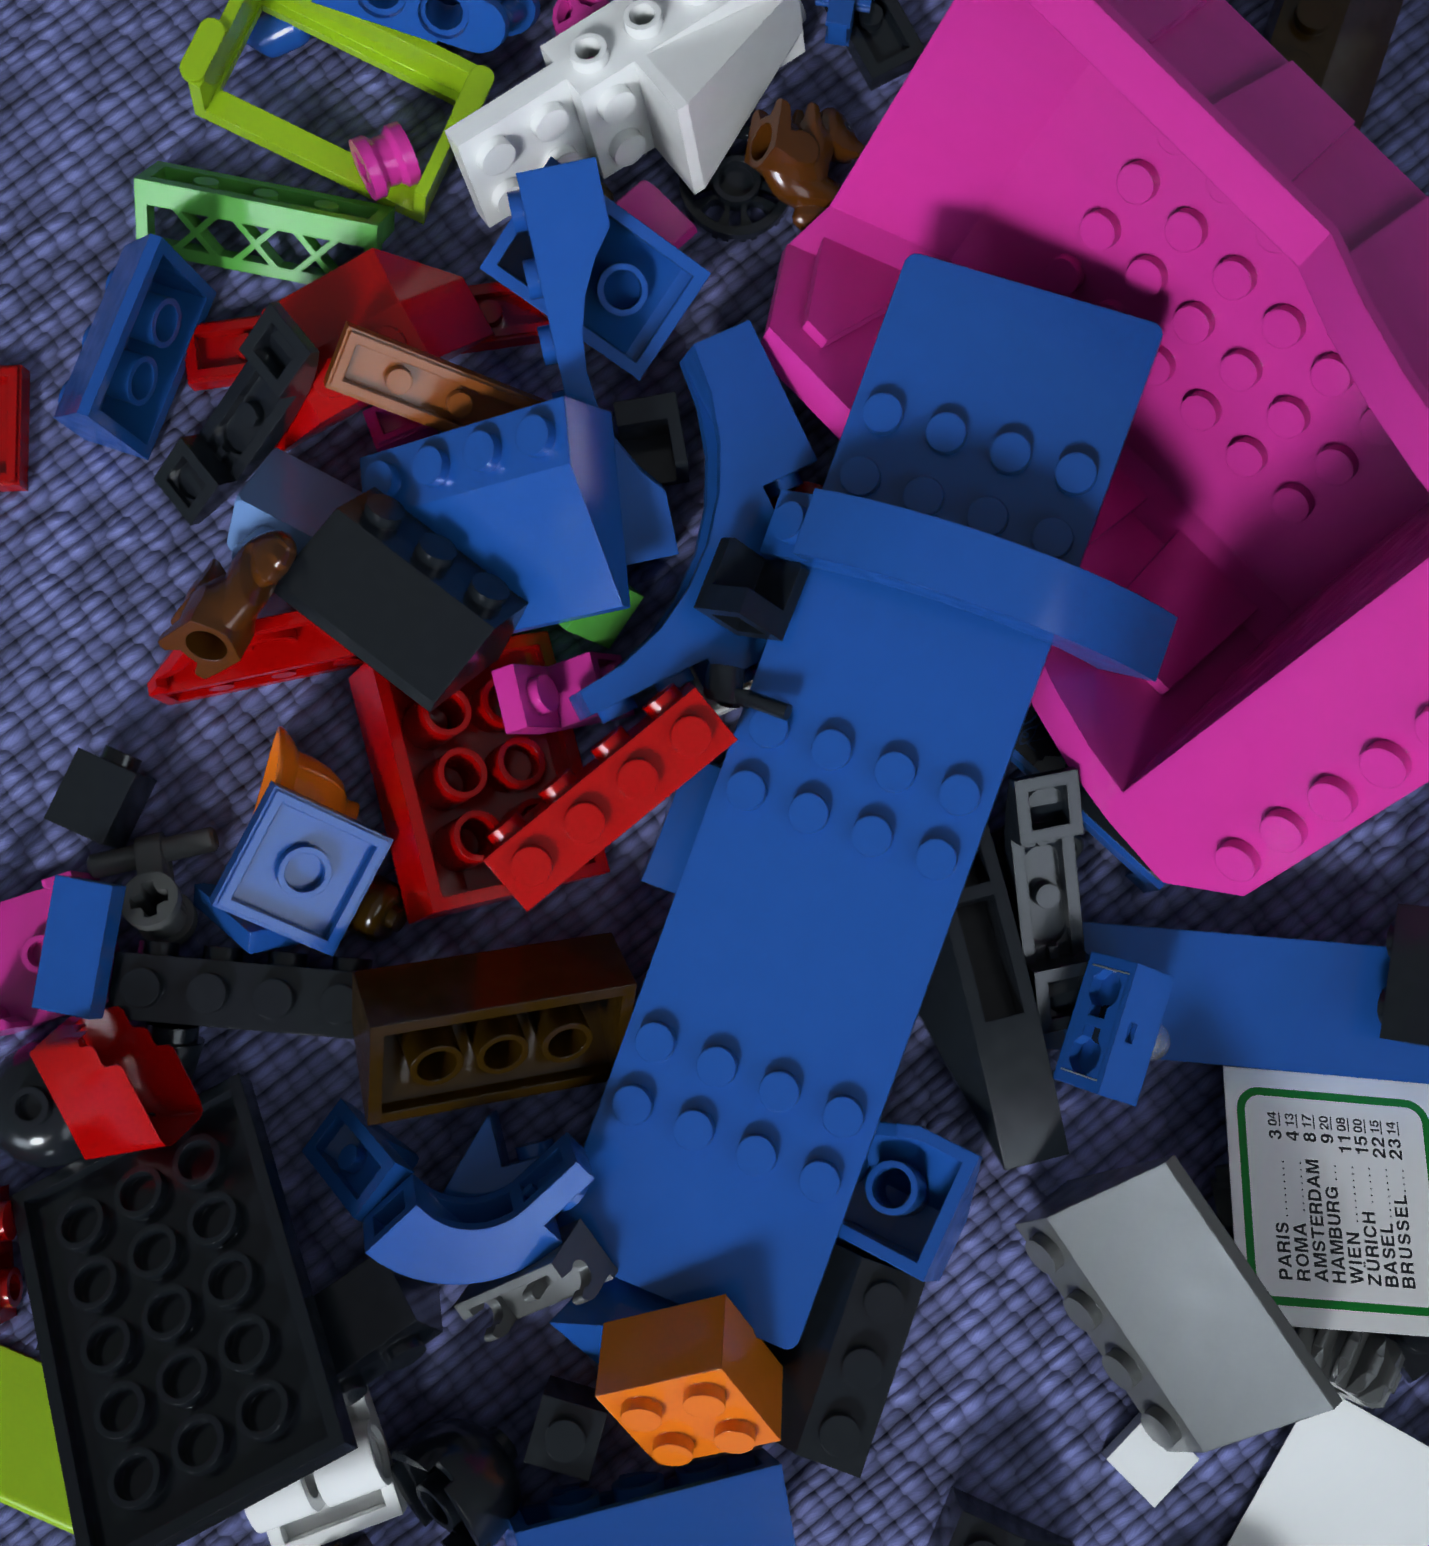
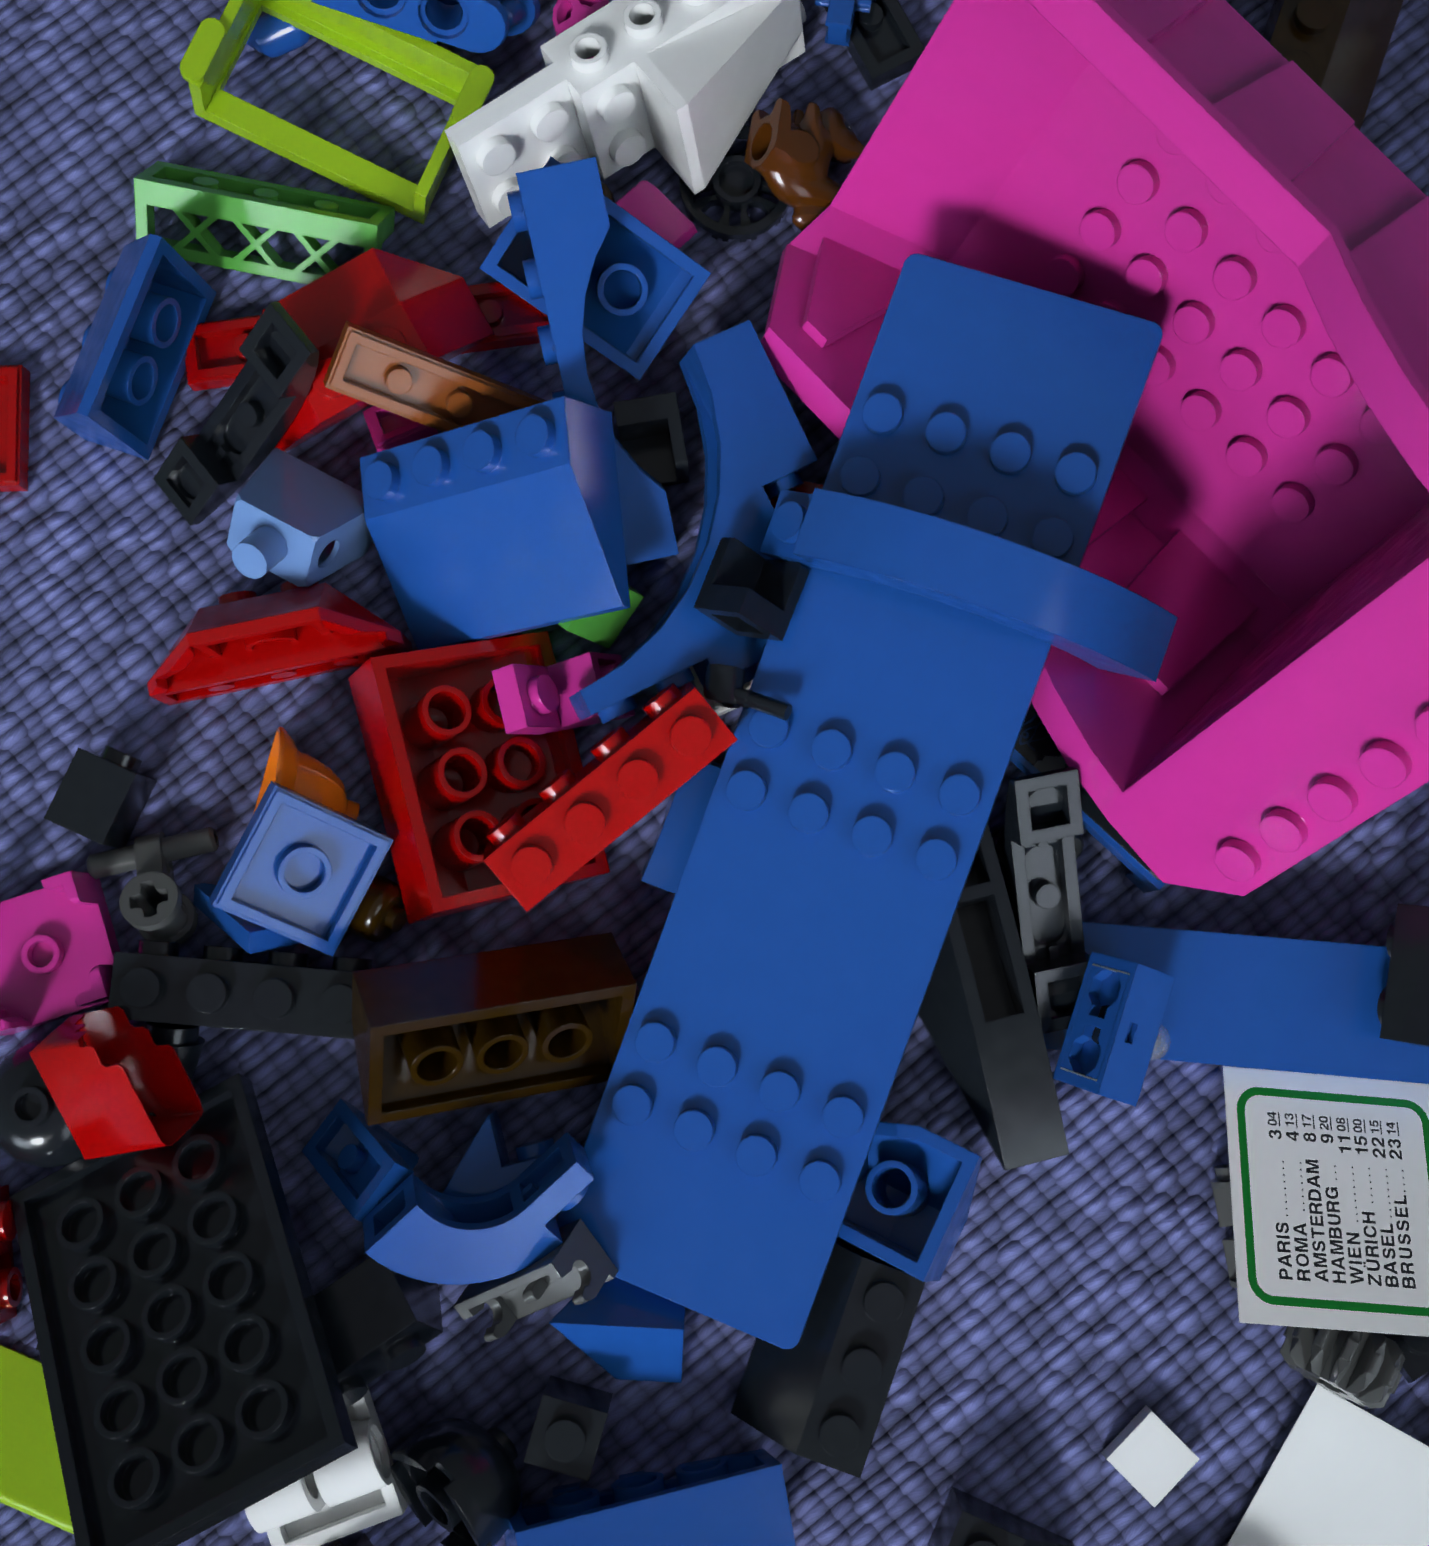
(78, 947): blue tile -> none
(223, 607): reddish brown animal -> none
(385, 160): dark pink wheel -> none
(402, 598): black slope -> none
(690, 1381): orange brick -> none
(1174, 1307): slope -> none

